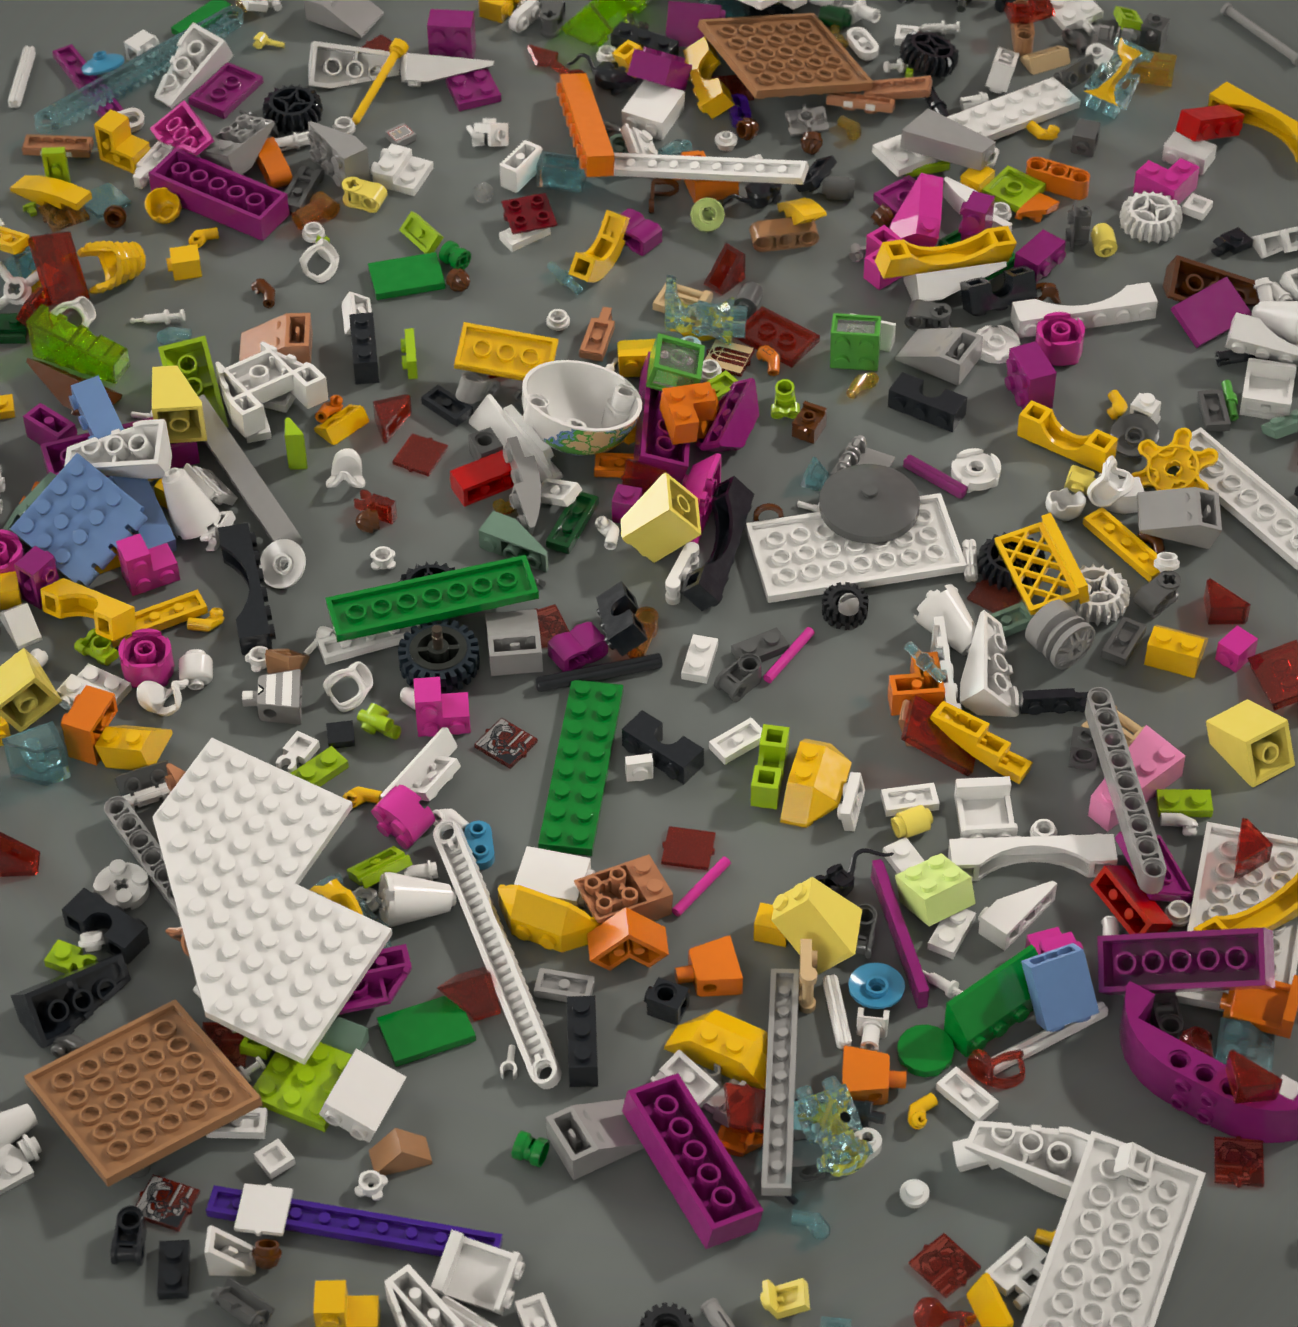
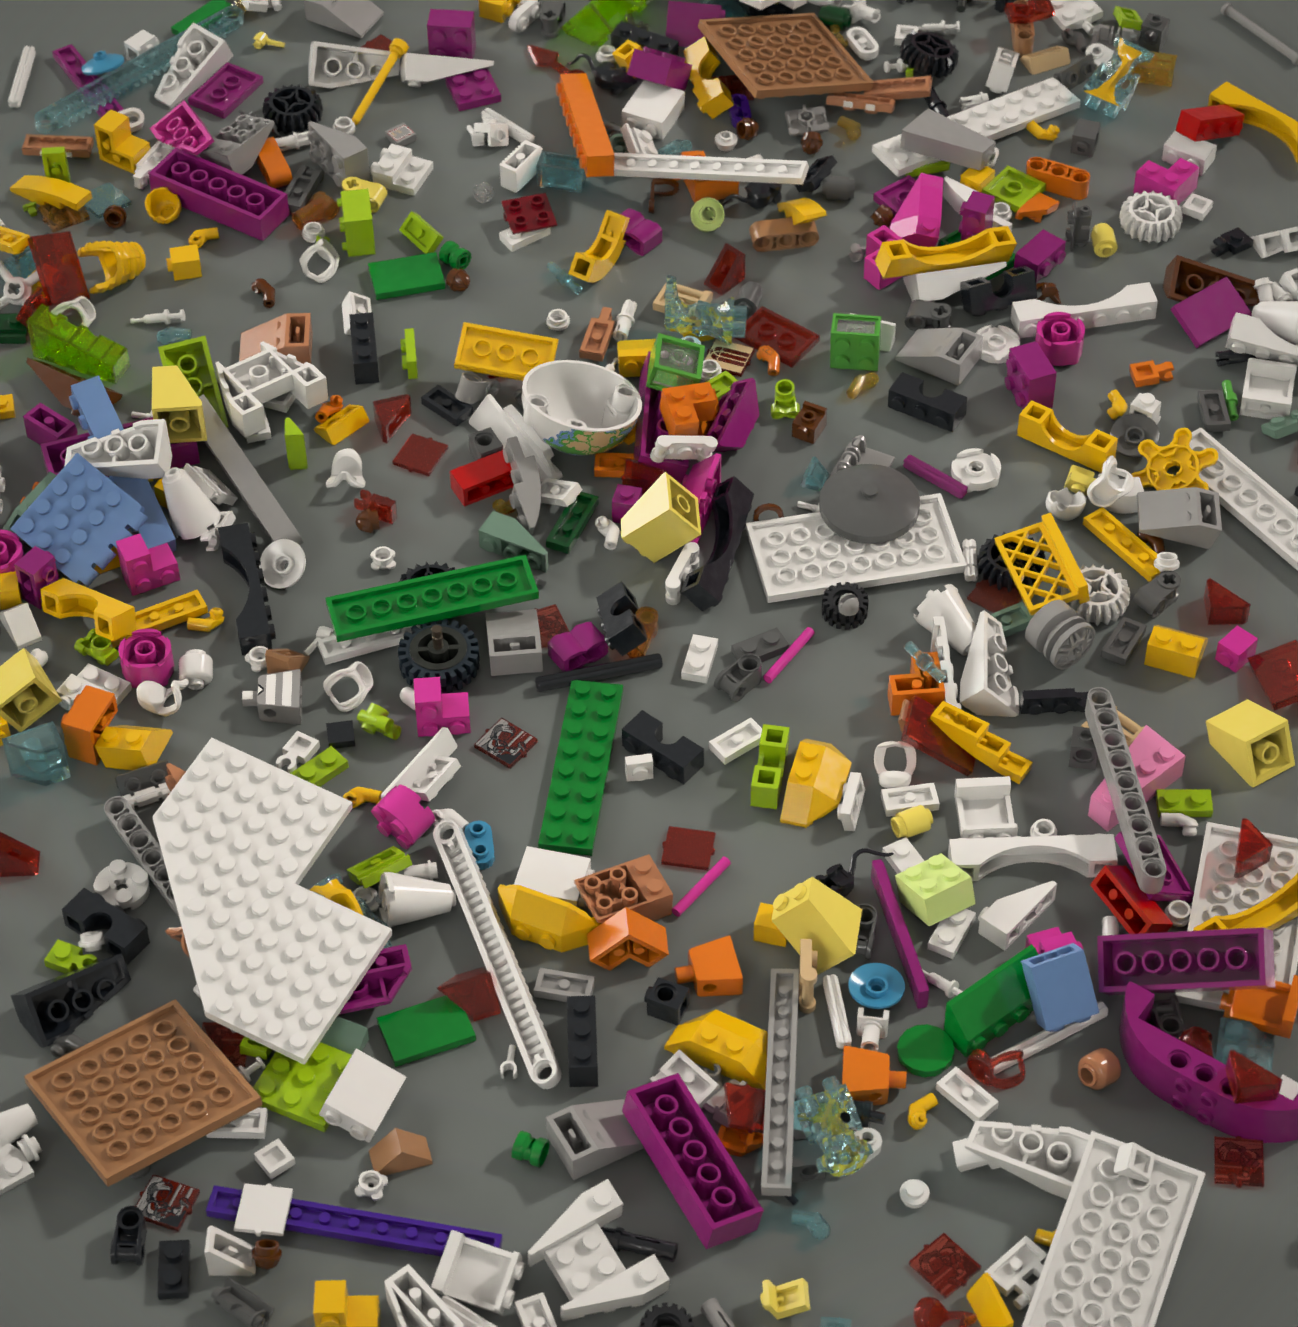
(356, 222): none -> lime container
(514, 130): none -> white axle
(587, 1262): none -> white wedge
(625, 320): none -> white axle
(640, 1244): none -> black pin
(683, 447): none -> white plate
(894, 779): none -> white piece
(1099, 1069): none -> nougat head
(1148, 373): none -> orange plate

